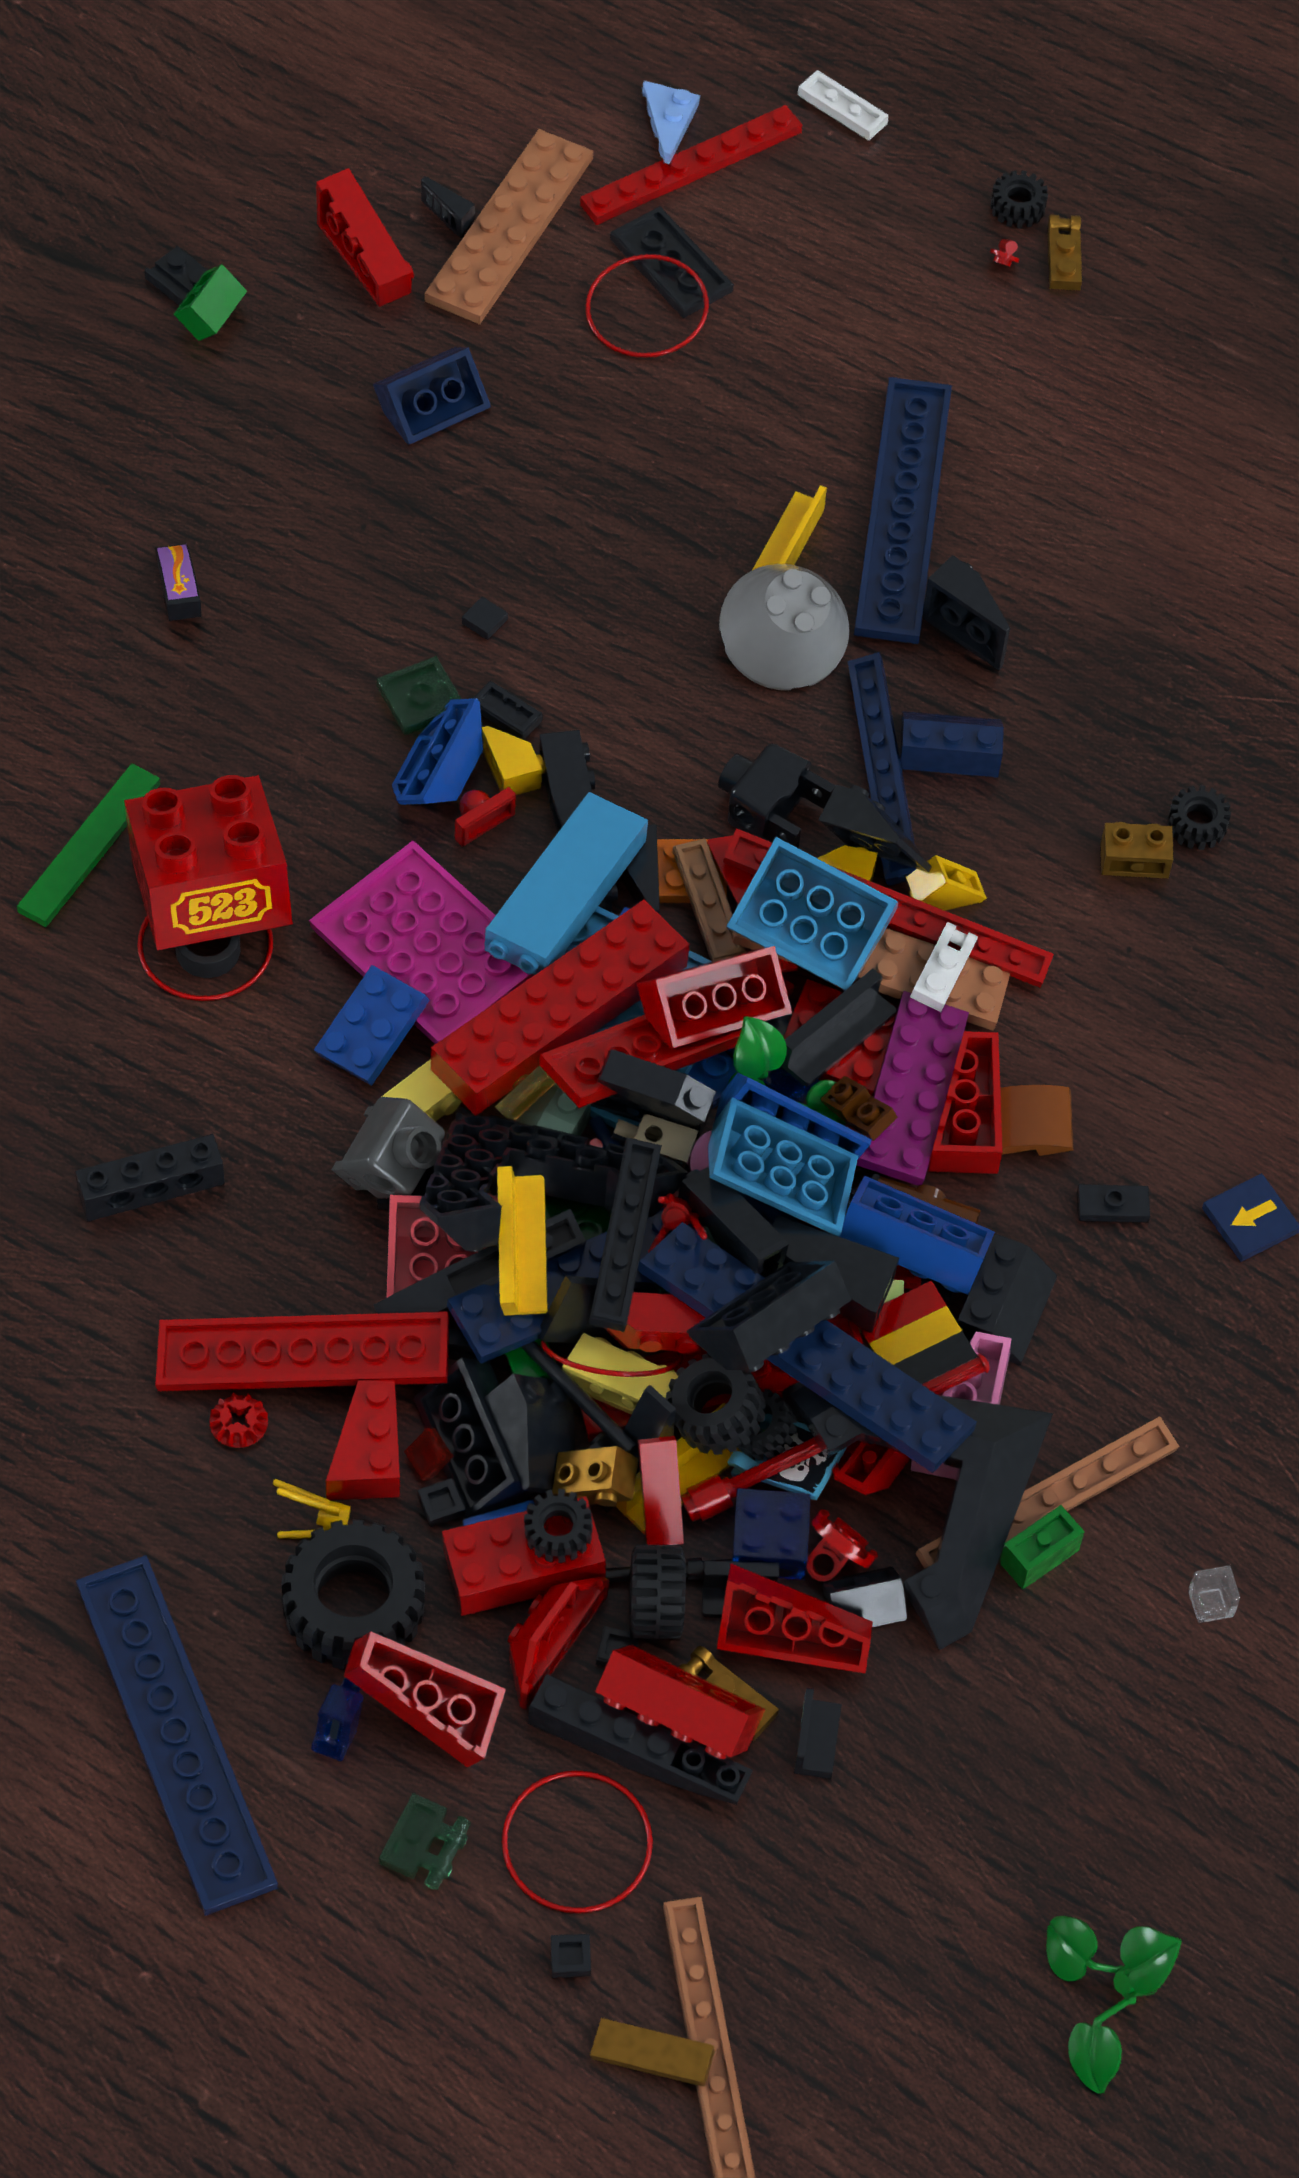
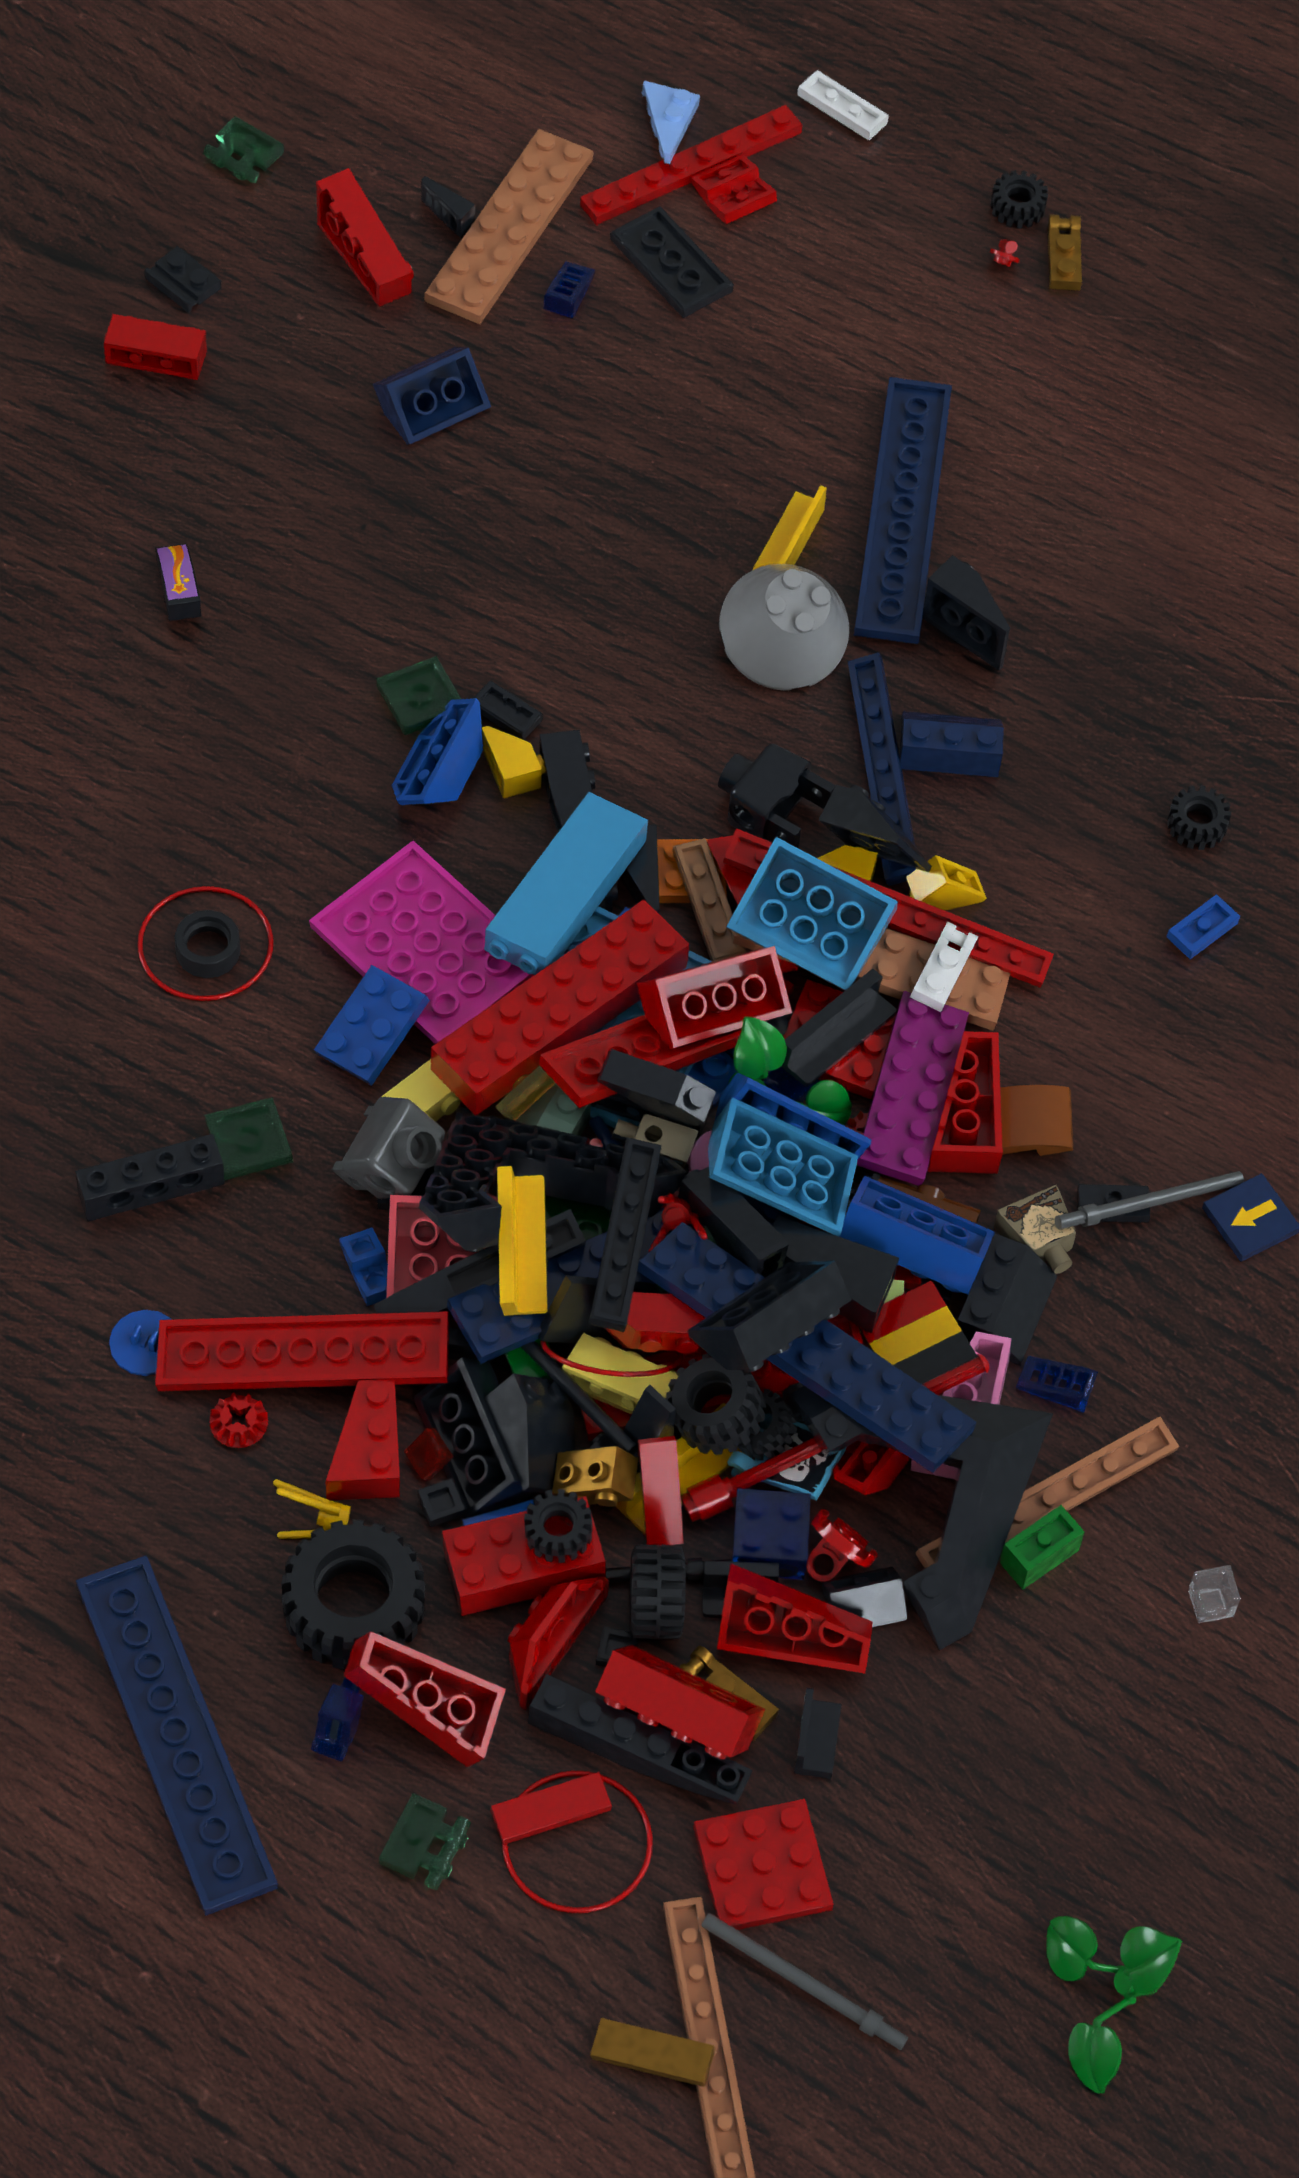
(85, 848): green tile -> none
(135, 1341): none -> blue piece
(155, 346): none -> red brick
(208, 861): red brick -> none
(210, 302): green panel -> none
(249, 143): none -> clear green plate
(249, 1138): none -> clear green plate
(367, 1264): none -> blue slope
(482, 813): red tile -> none
(484, 618): black tile -> none
(551, 1808): none -> red tile
(566, 304): none -> clear blue slope
(570, 1955): black plate -> none
(652, 354): red piece -> none
(733, 189): none -> red slope
(763, 1865): none -> red plate
(858, 1108): reddish brown slope -> none
(869, 2022): none -> dark grey bar
(1033, 1224): none -> torso
(1064, 1396): none -> clear blue slope
(1092, 1214): none -> dark grey bar
(1136, 850): pearl gold brick -> none
(1203, 926): none -> blue plate

